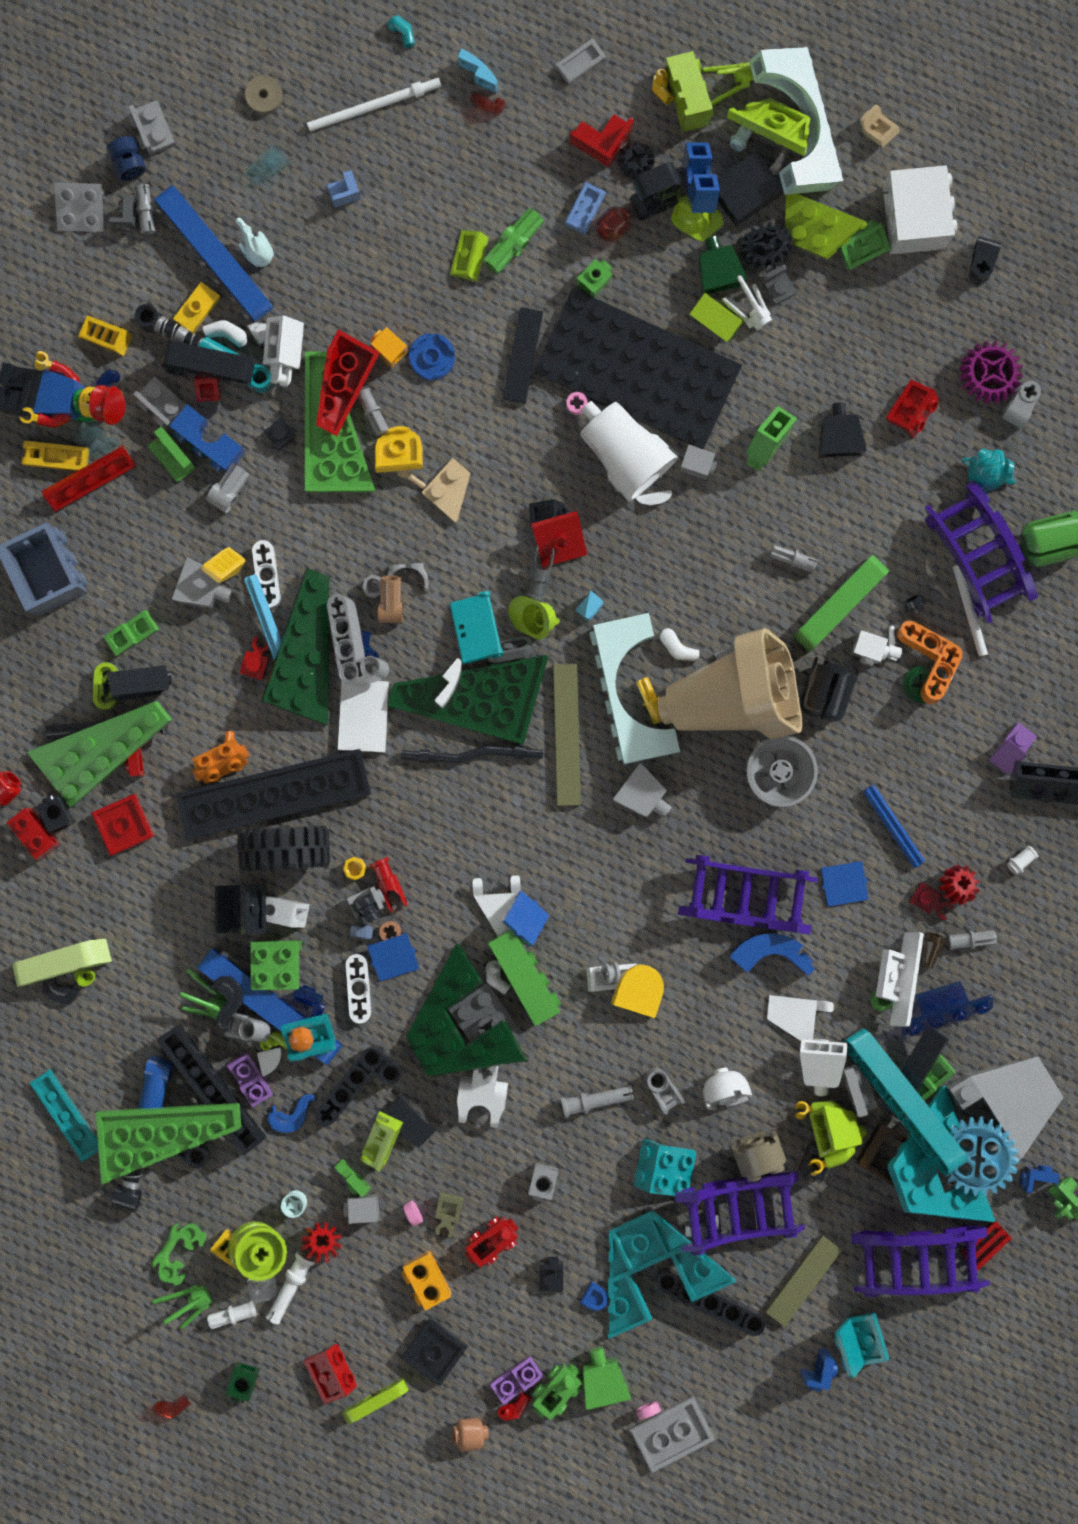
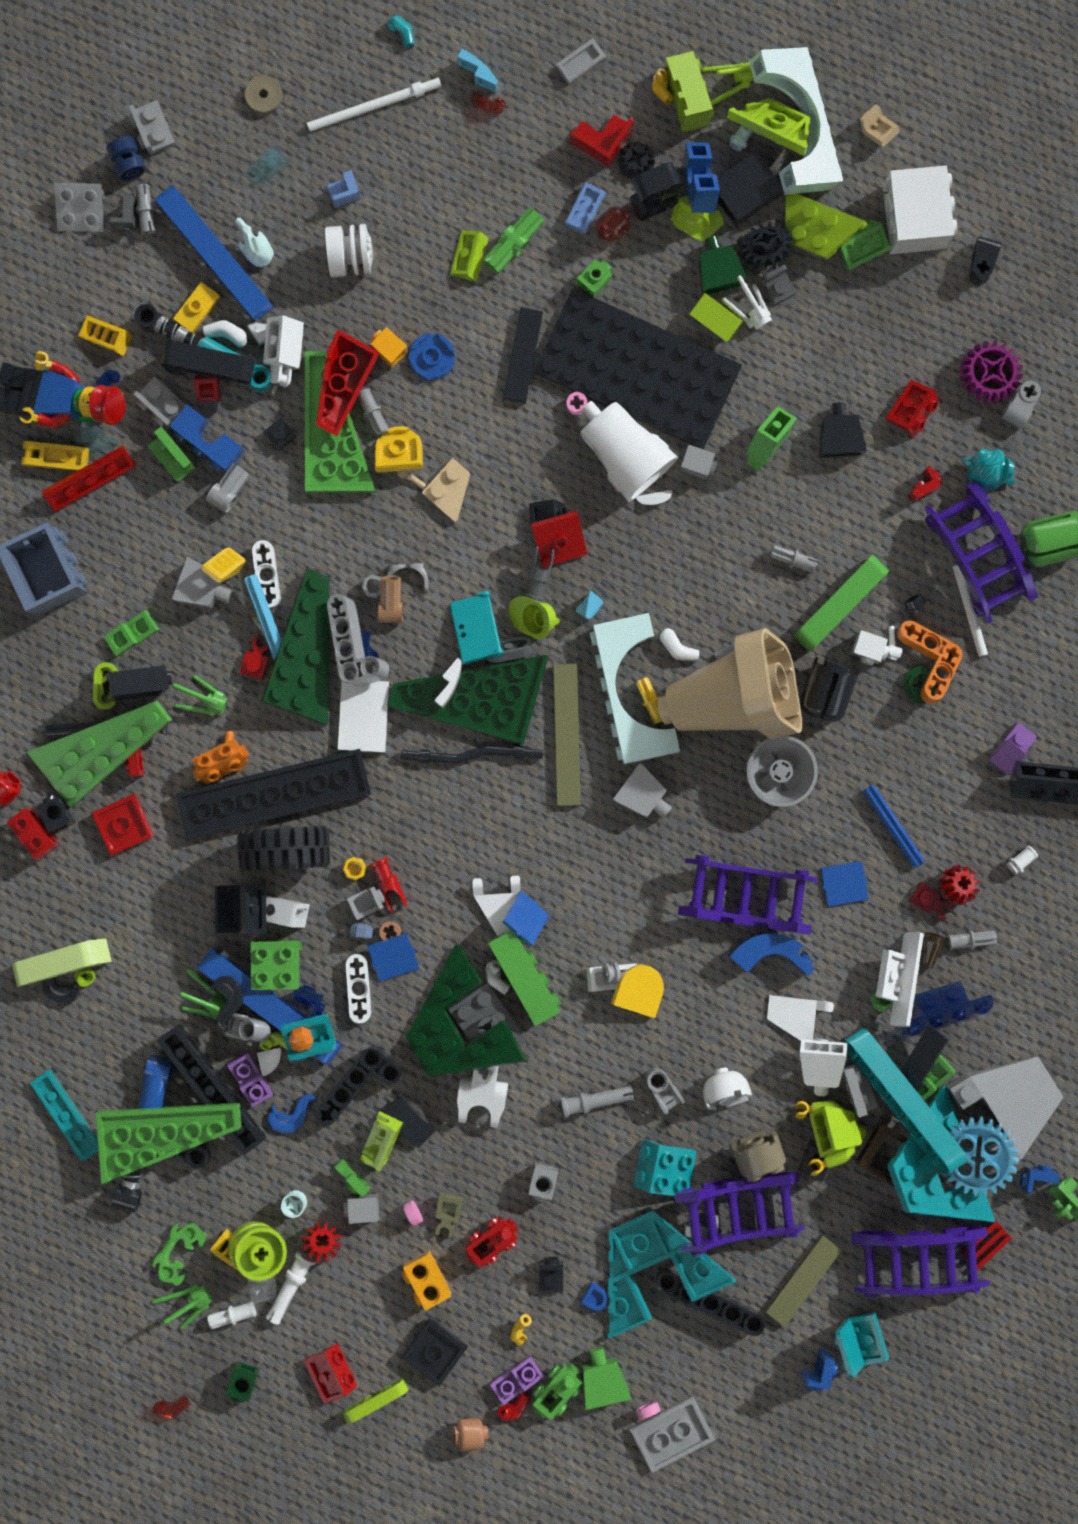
(214, 703): none -> bright green plant
(348, 250): none -> white wheel
(366, 910): black wheel -> none
(519, 1326): none -> yellow arm
(922, 488): none -> red bracket

